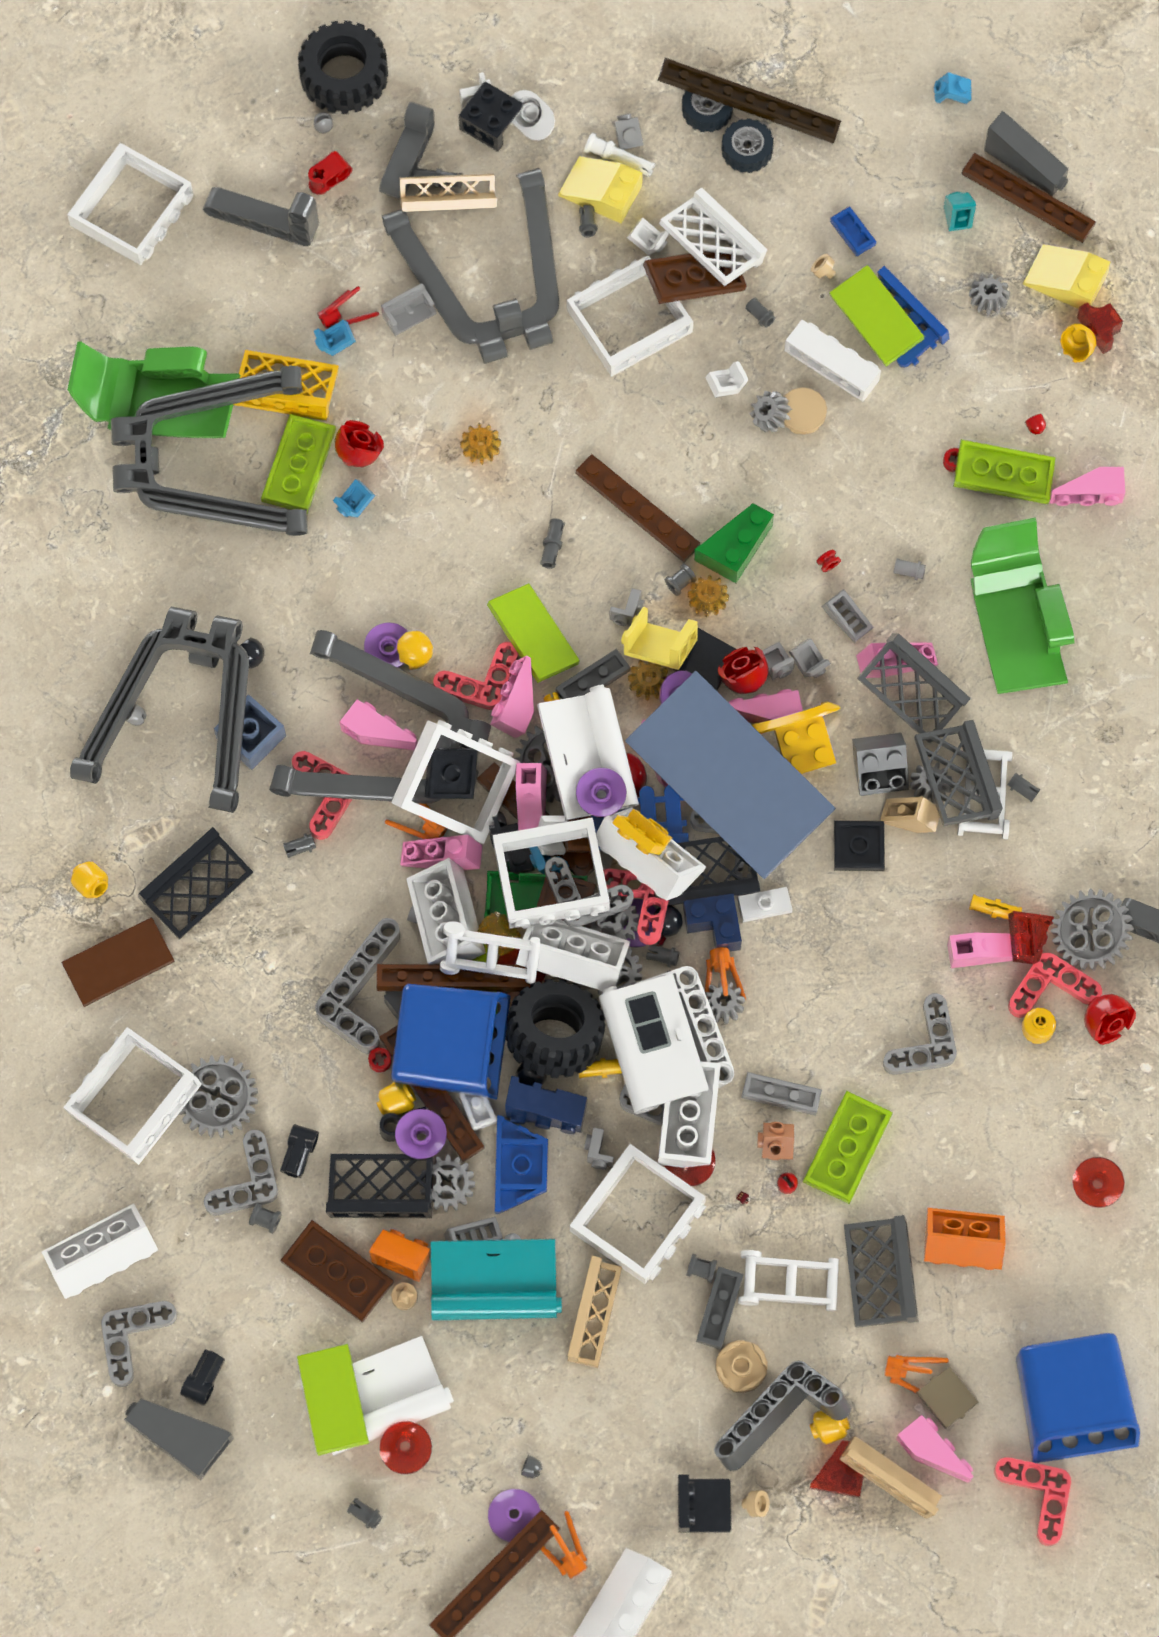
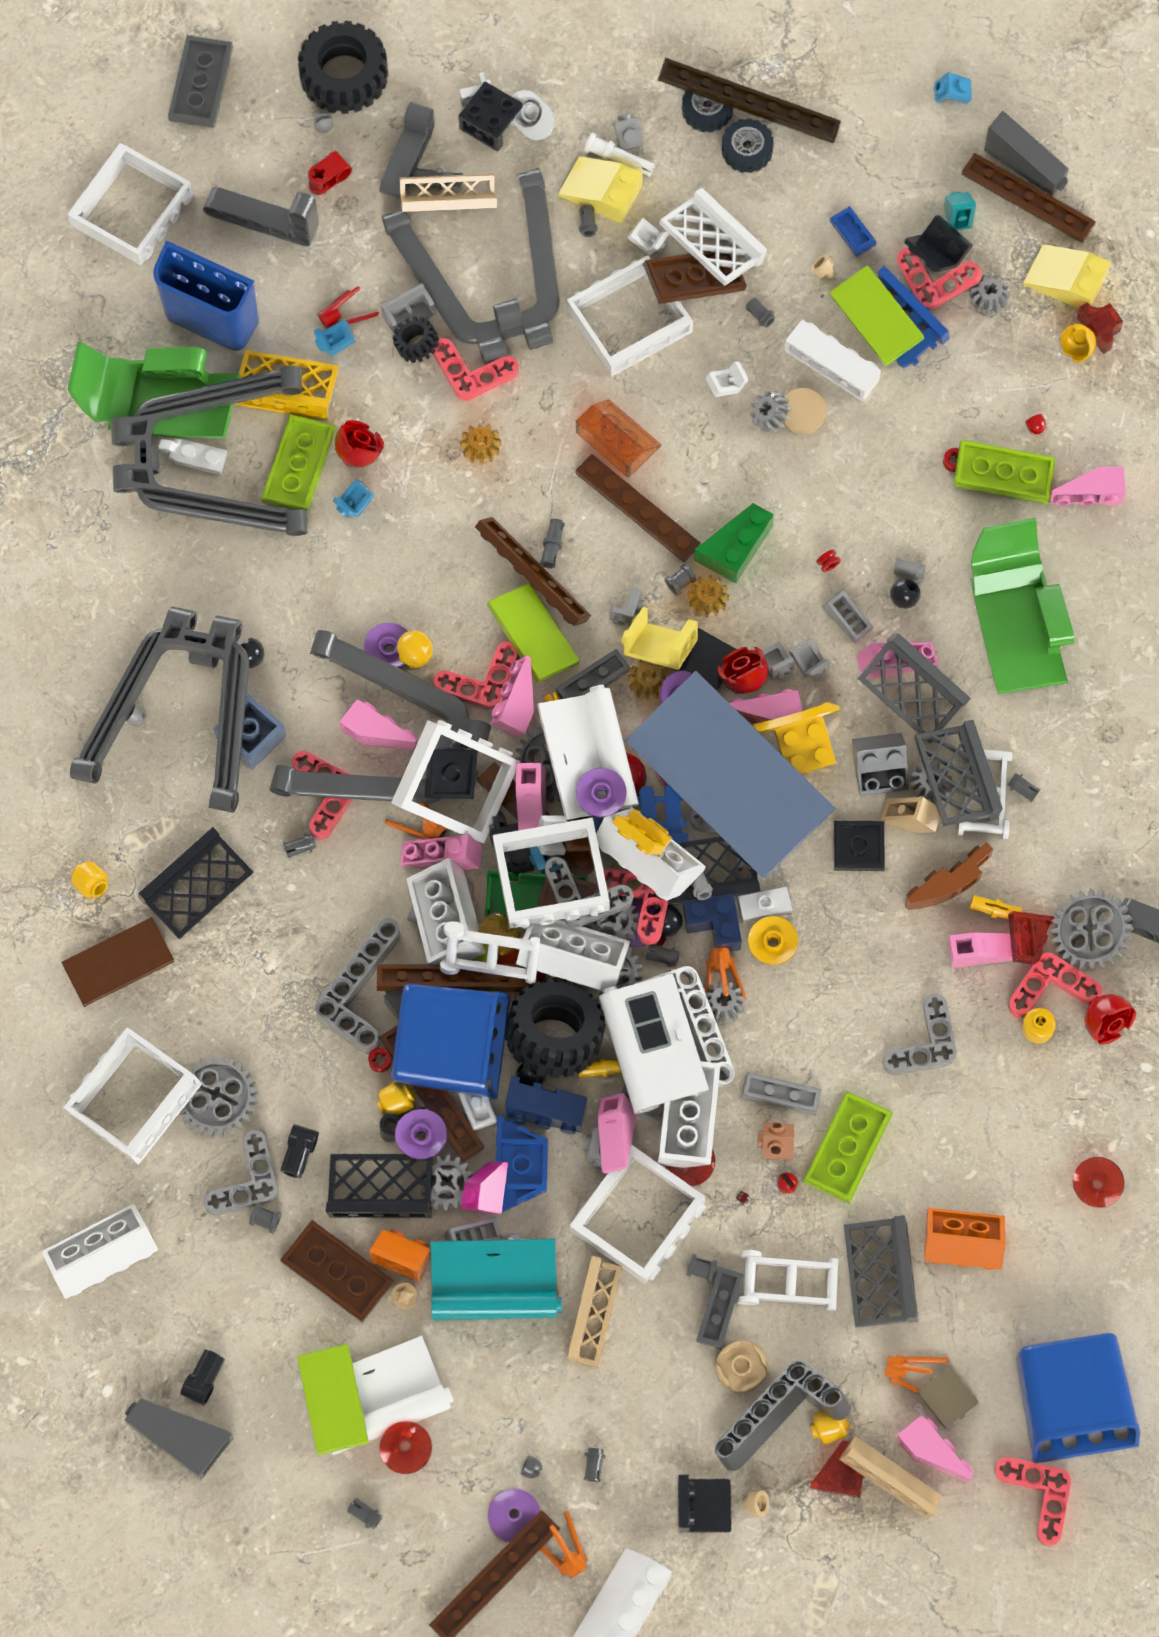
(121, 1335): light grey beam -> none
(194, 455): none -> white hinge
(200, 81): none -> dark grey plate
(202, 308): none -> blue piece
(409, 331): none -> black tyre
(472, 379): none -> coral beam
(486, 1189): none -> slope
(528, 567): none -> reddish brown plate
(594, 1464): none -> dark grey pin
(616, 436): none -> clear orange slope
(616, 1131): none -> bright pink slope
(702, 889): none -> light grey pin
(773, 929): none -> yellow dish
(905, 593): none -> black piece
(936, 287): none -> coral beam
(939, 245): none -> black bracket
(944, 886): none -> dark orange slope

